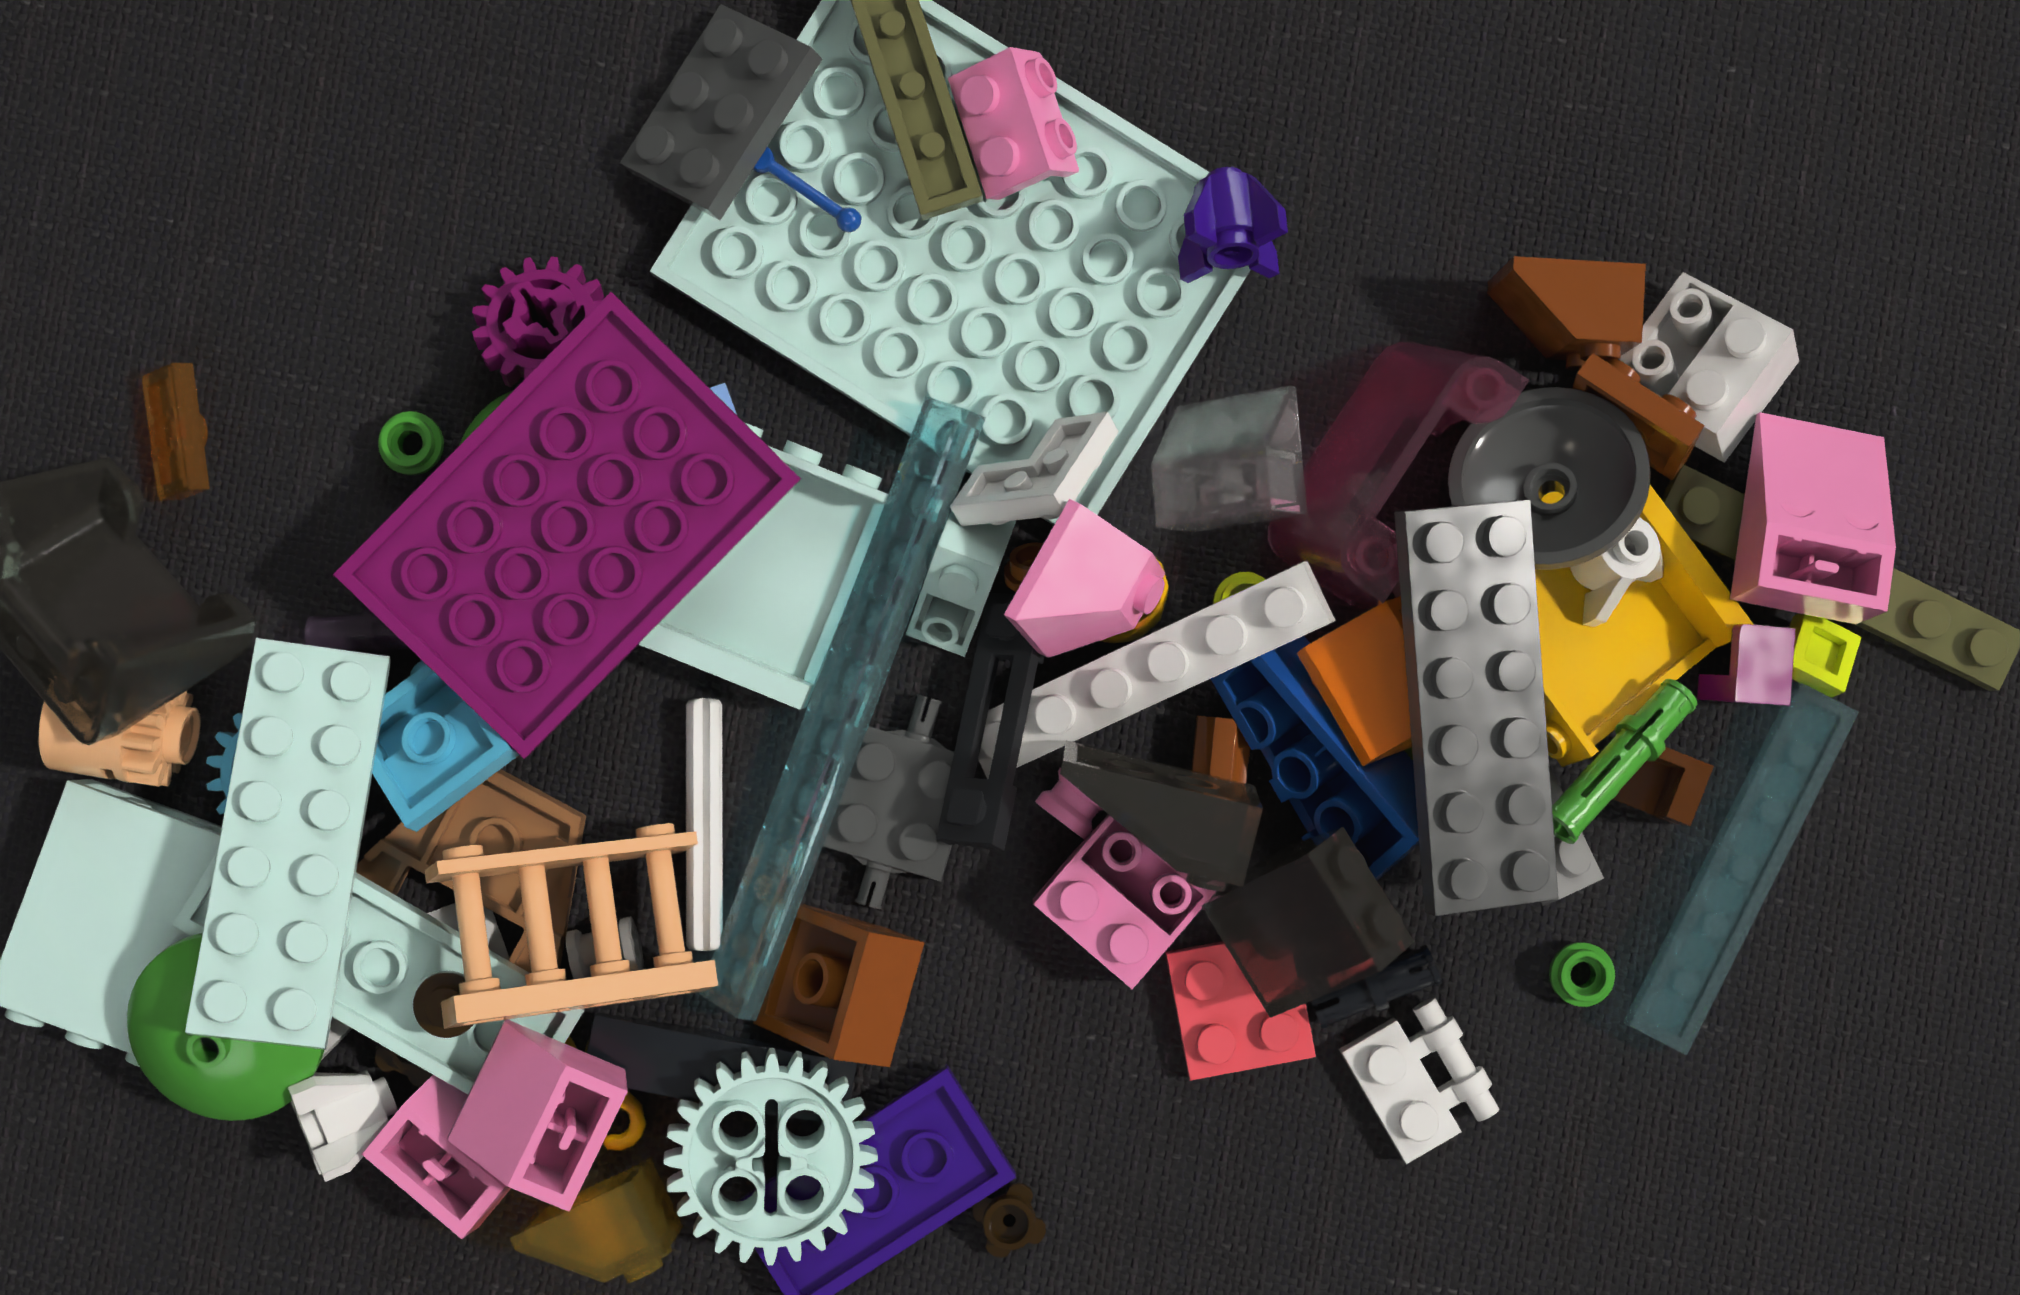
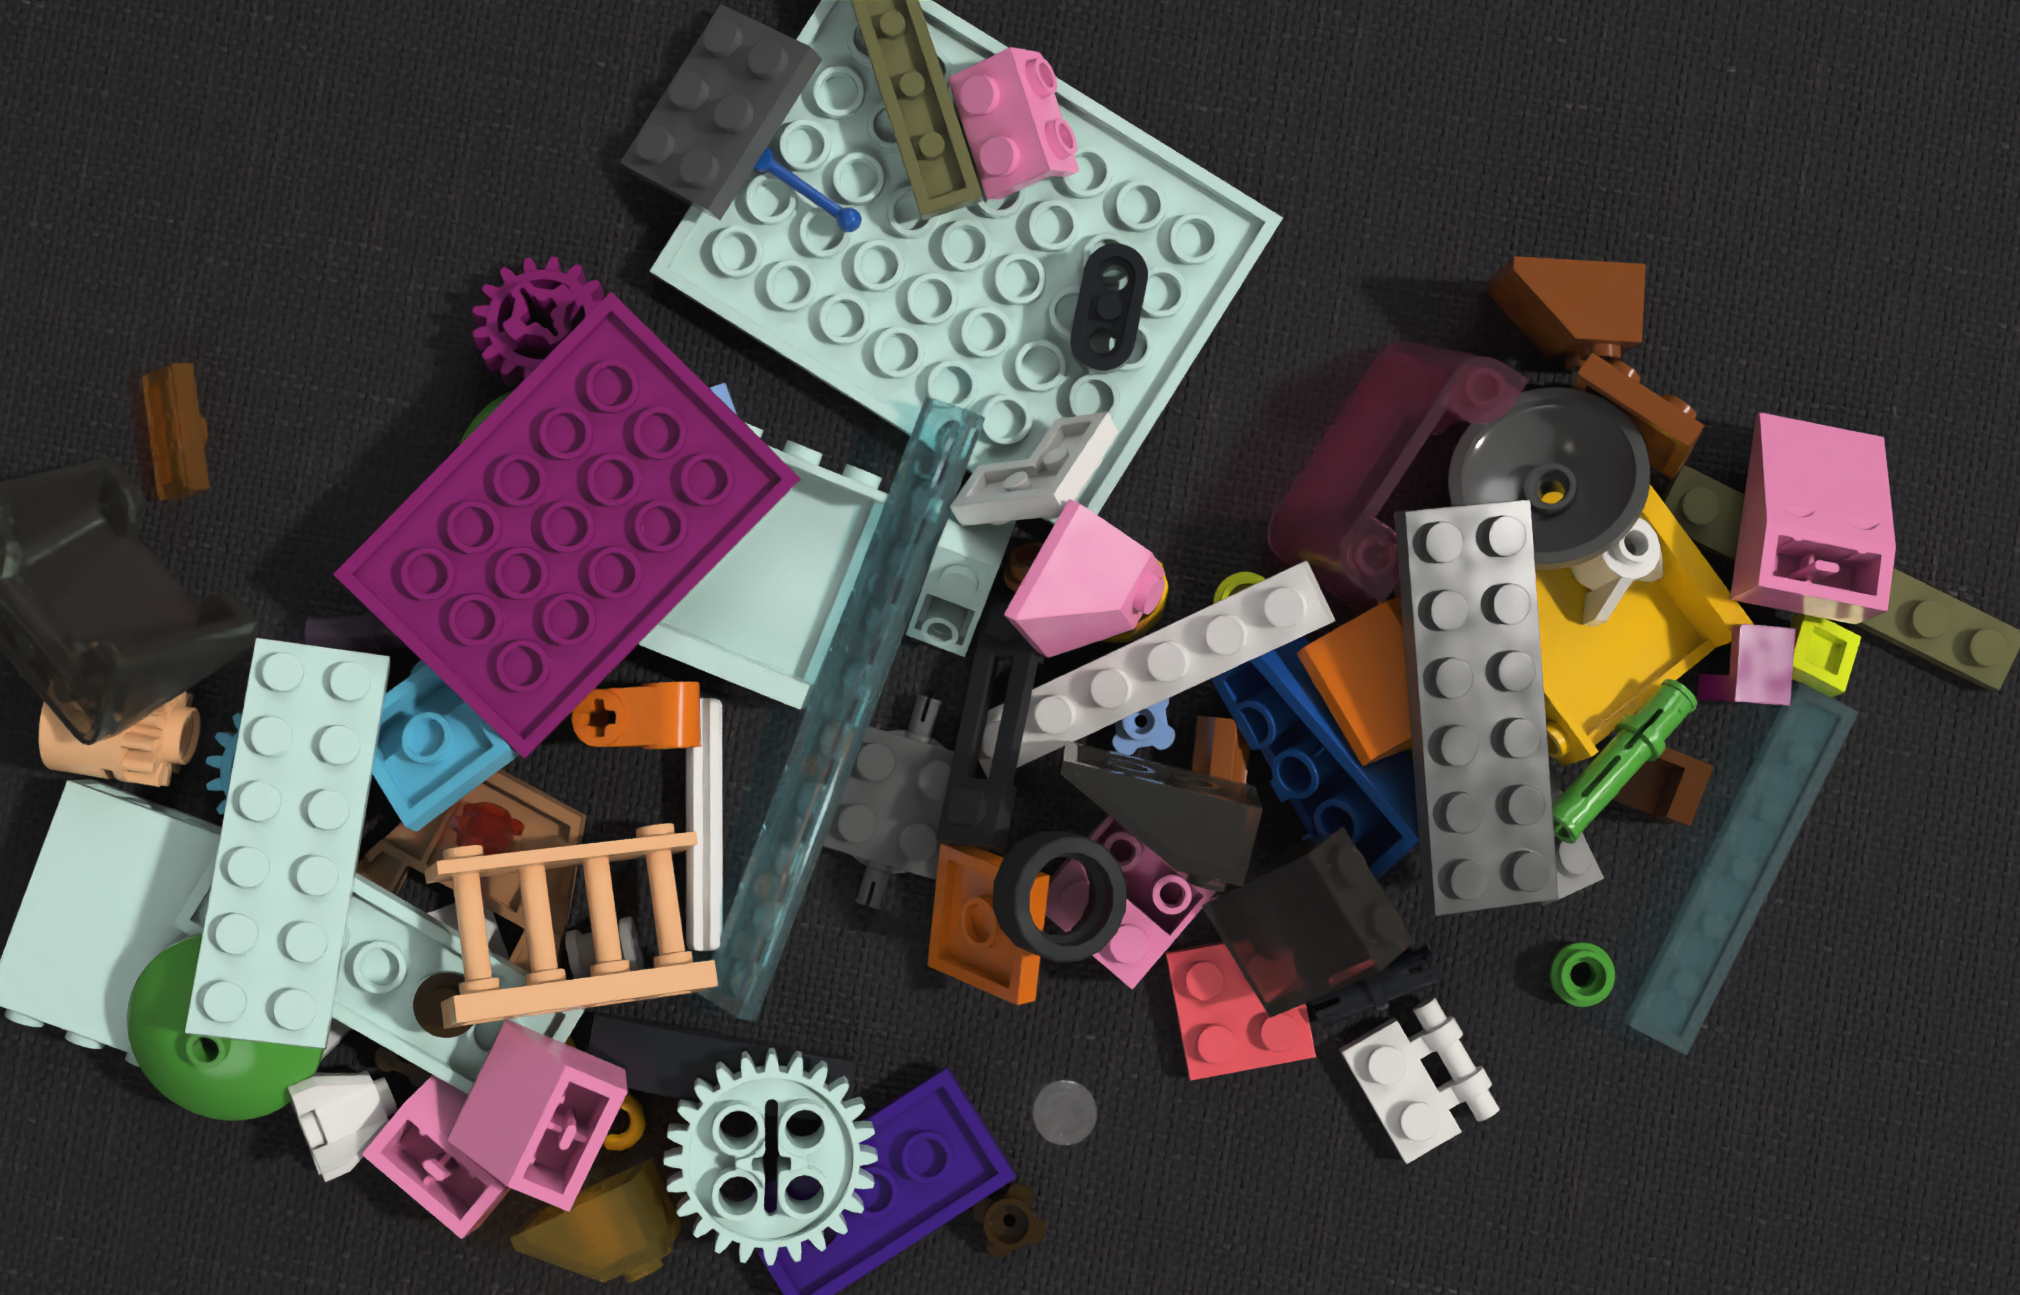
(393, 436): bright green plate -> none
(486, 826): none -> clear red plate
(646, 716): none -> orange piece
(841, 987): dark orange slope -> none
(966, 931): none -> orange plate
(1064, 1112): none -> clear plate
(1069, 806): bright pink wheel -> none
(1101, 914): none -> black tyre
(1109, 310): none -> black plate
(1154, 733): none -> light blue plate
(1230, 463): clear slope -> none
(1231, 226): dark purple brick -> none
(1713, 358): white slope -> none

